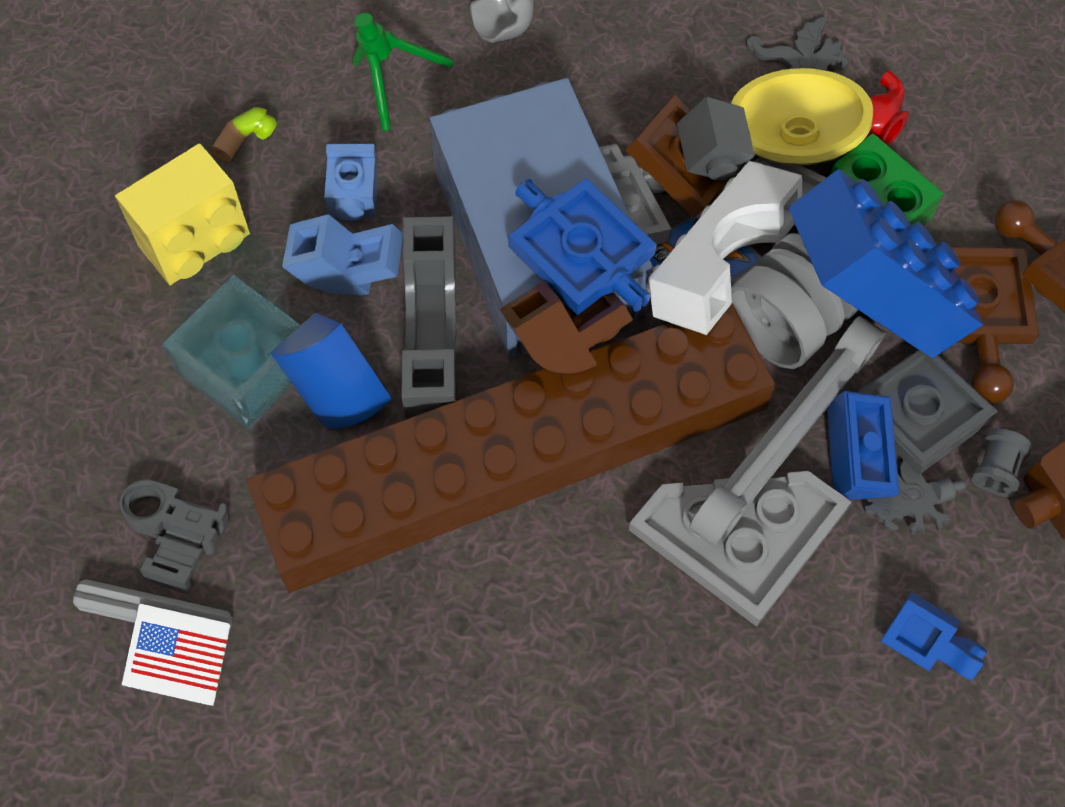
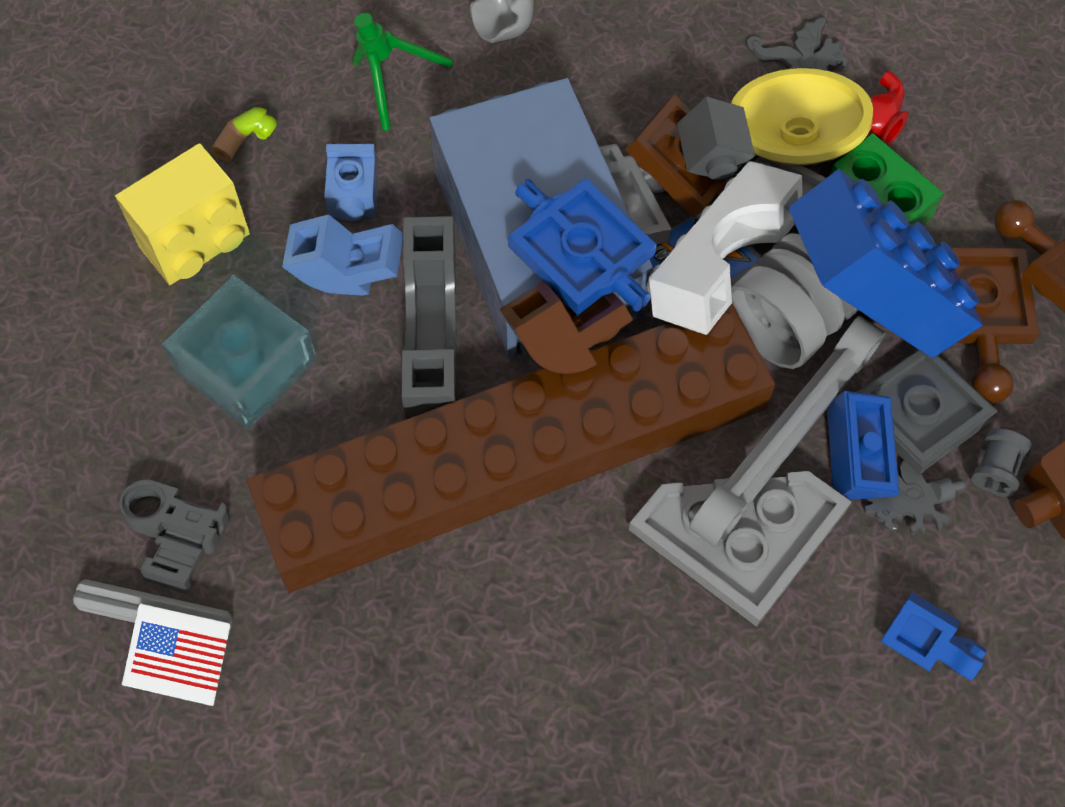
(330, 373): blue brick -> none

